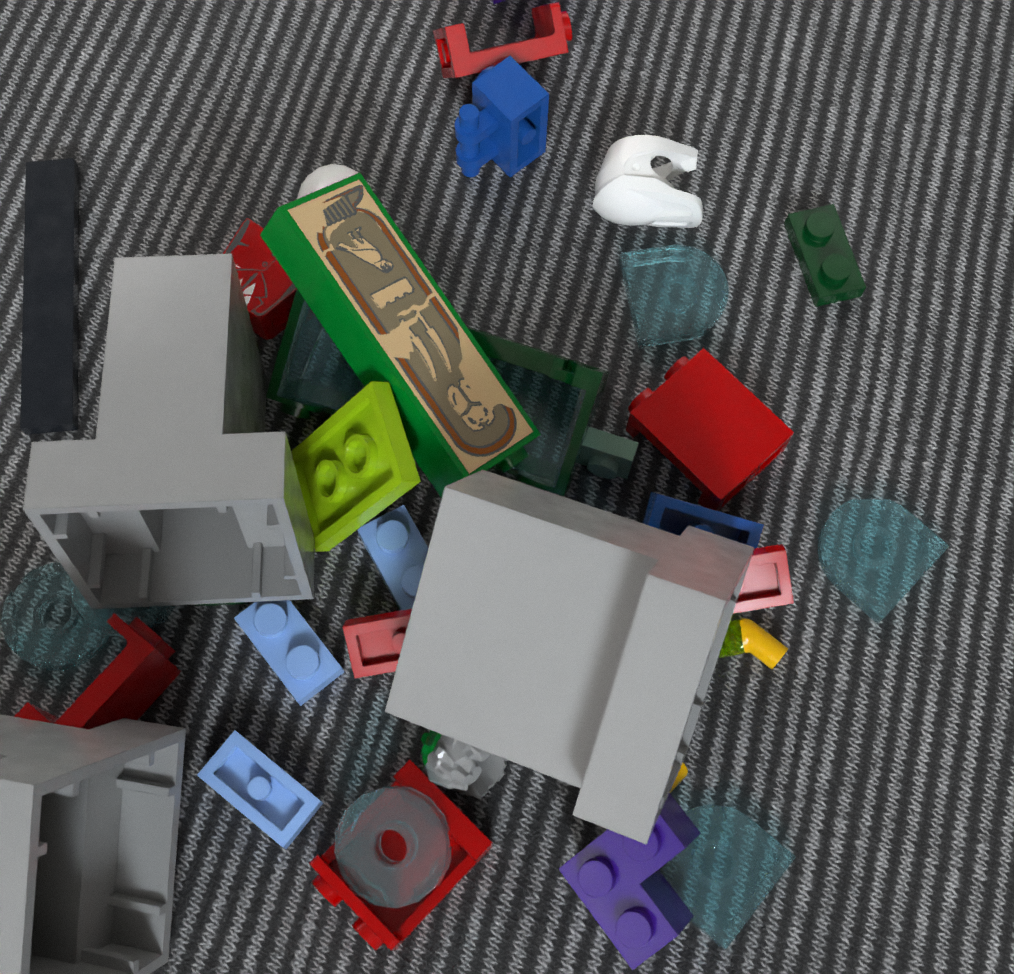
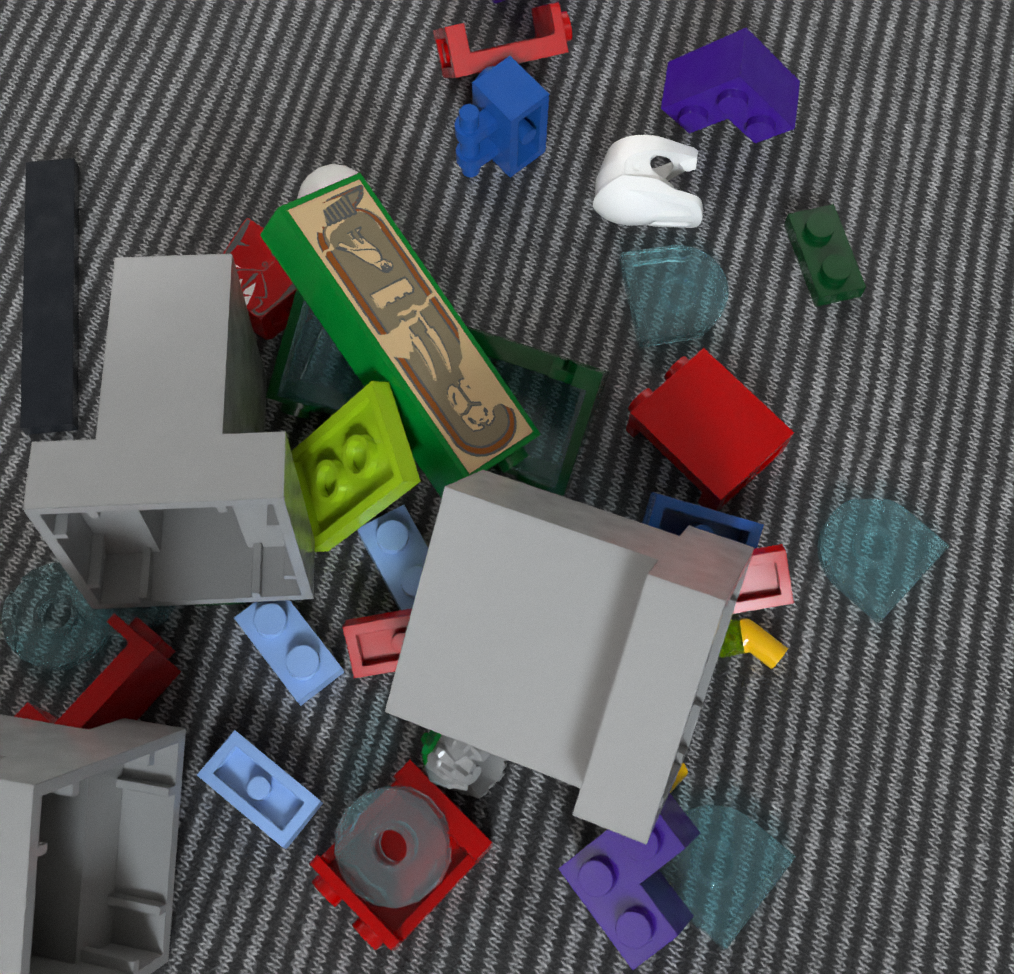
(607, 454): sand green plate -> none
(734, 82): none -> dark purple brick

